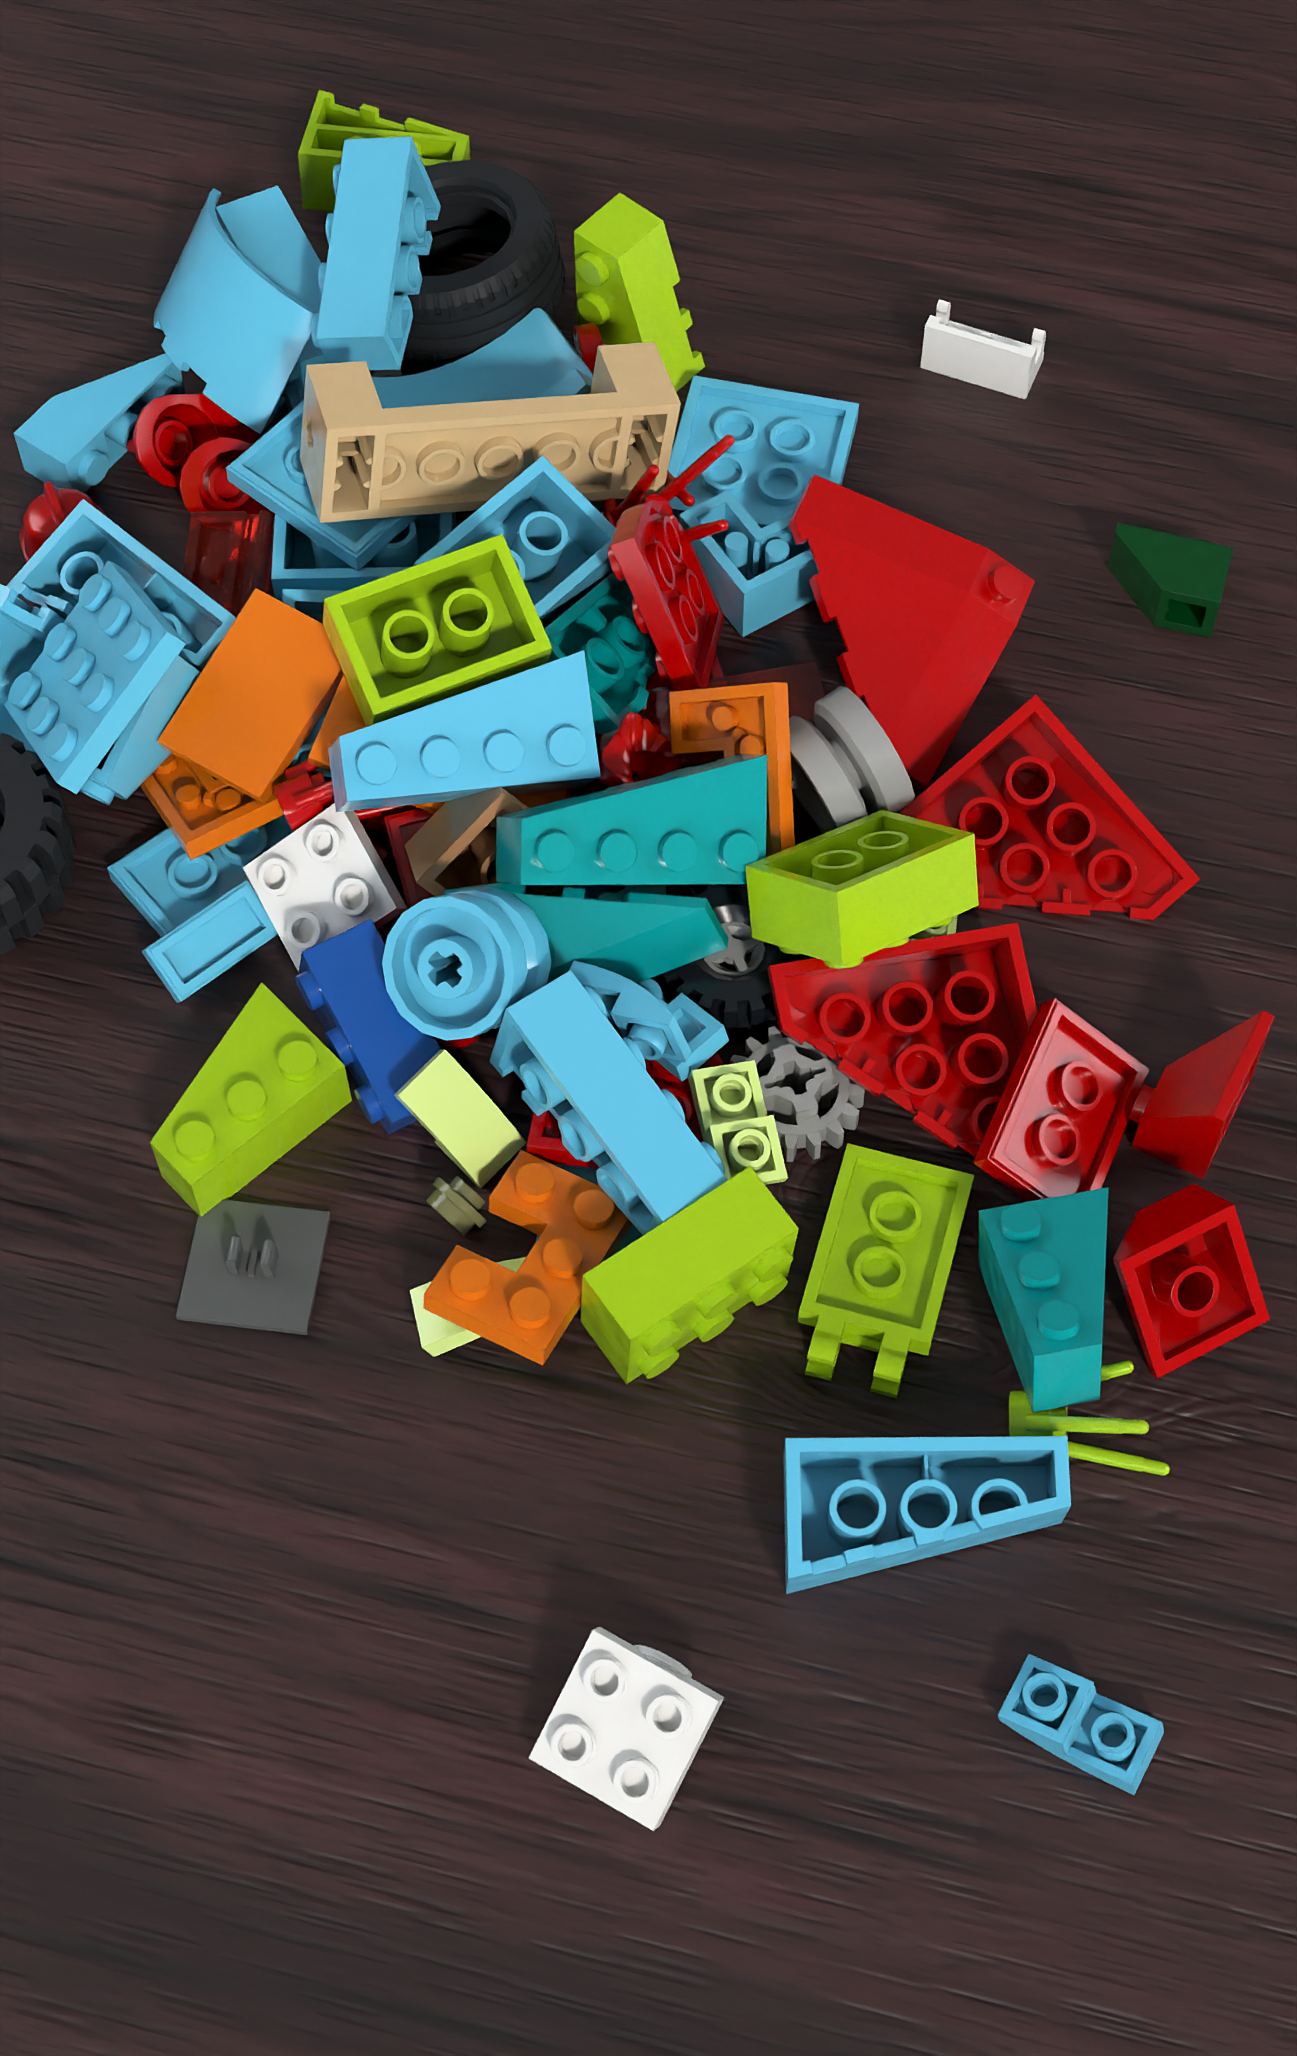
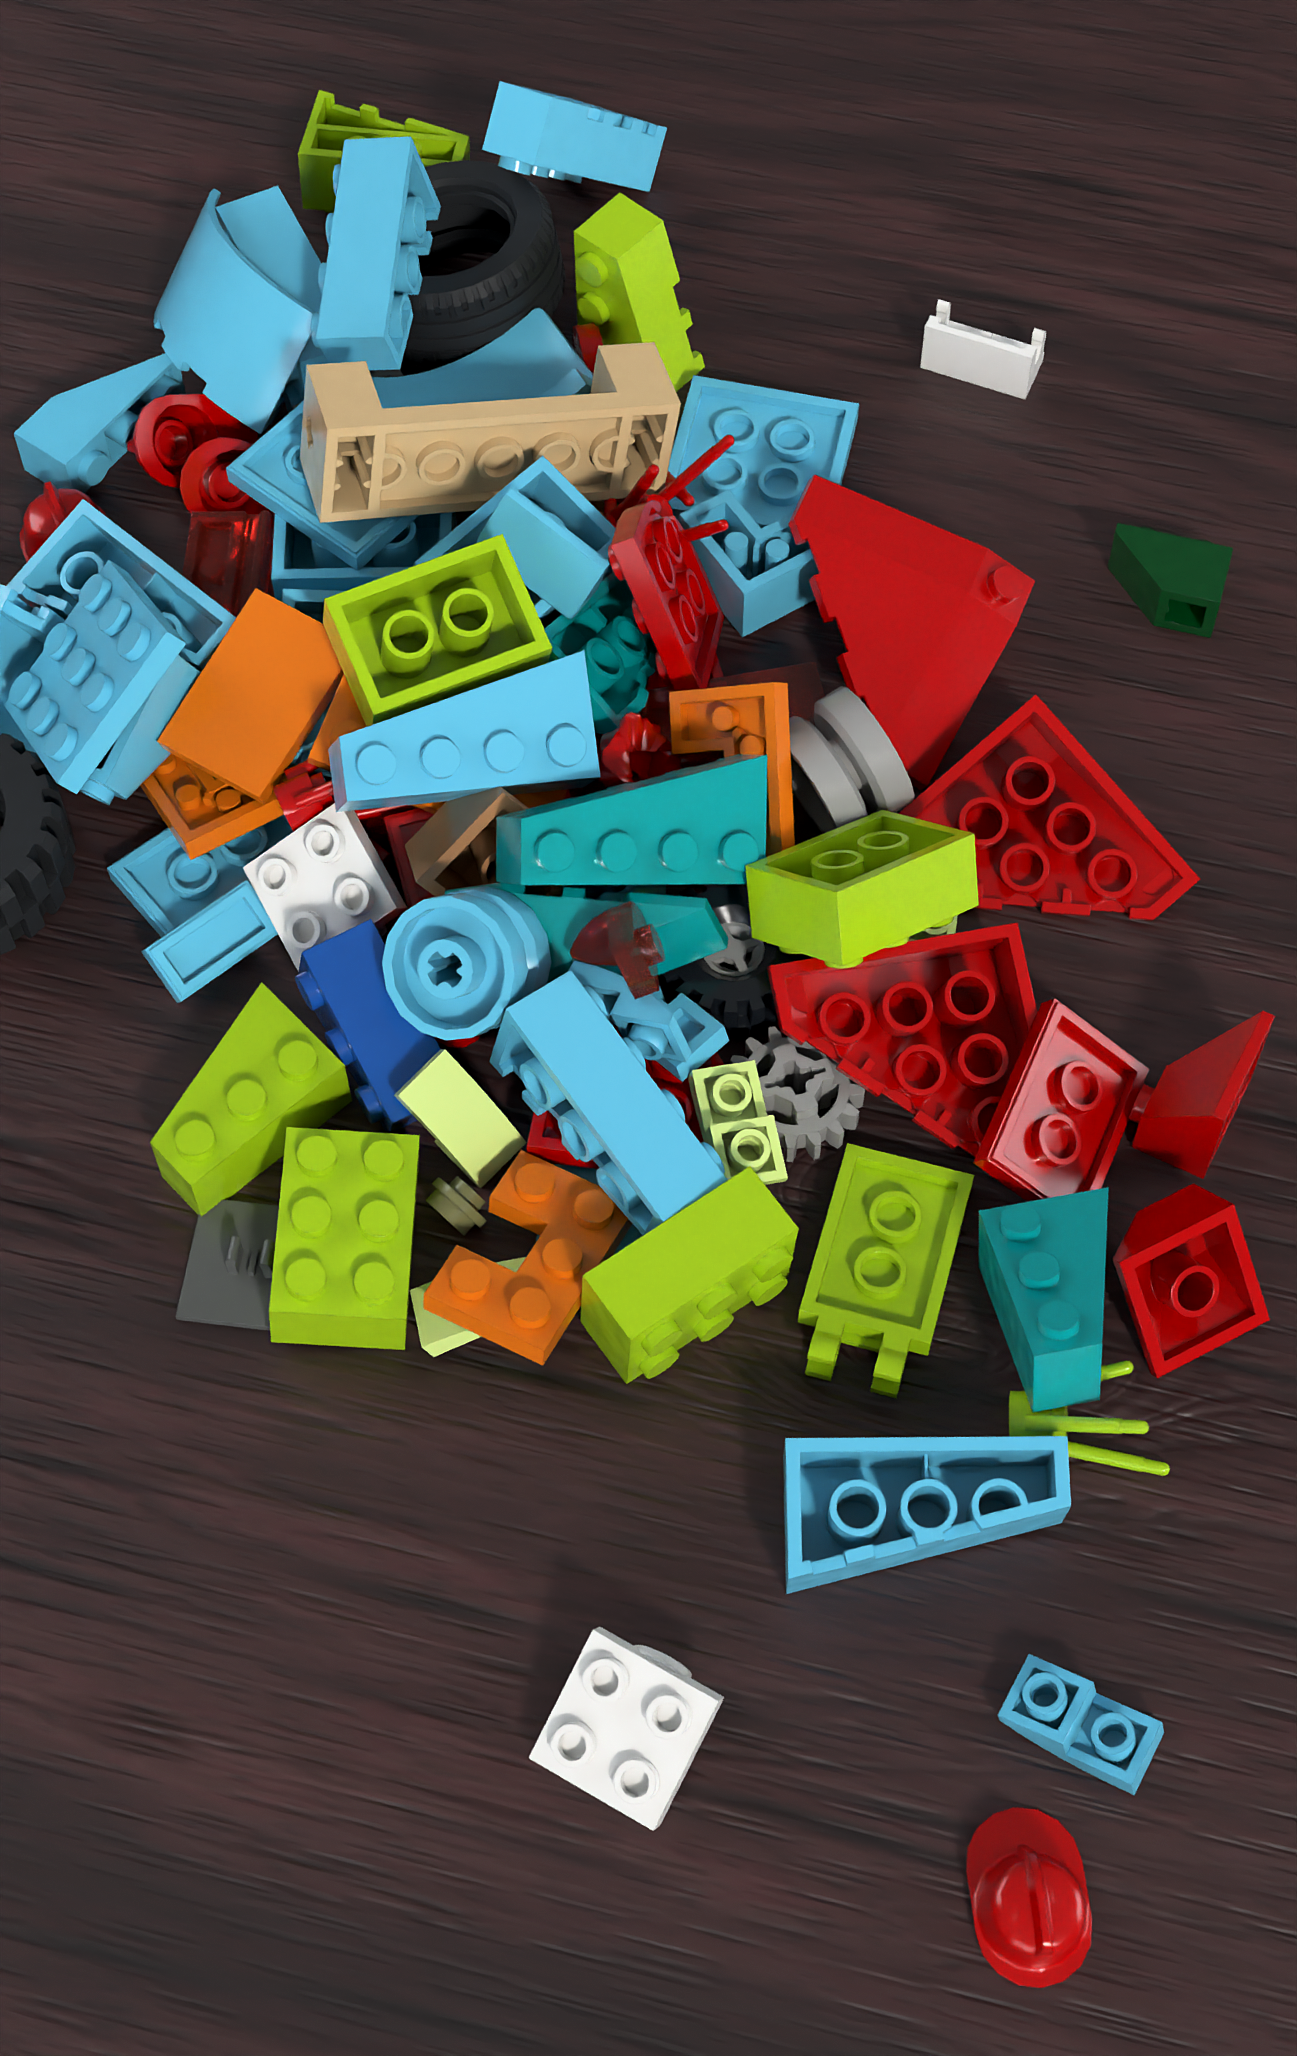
(344, 1239): none -> lime brick
(547, 554): none -> medium azure slope
(571, 139): none -> medium azure wedge
(624, 940): none -> clear red plate
(1028, 1897): none -> red piece

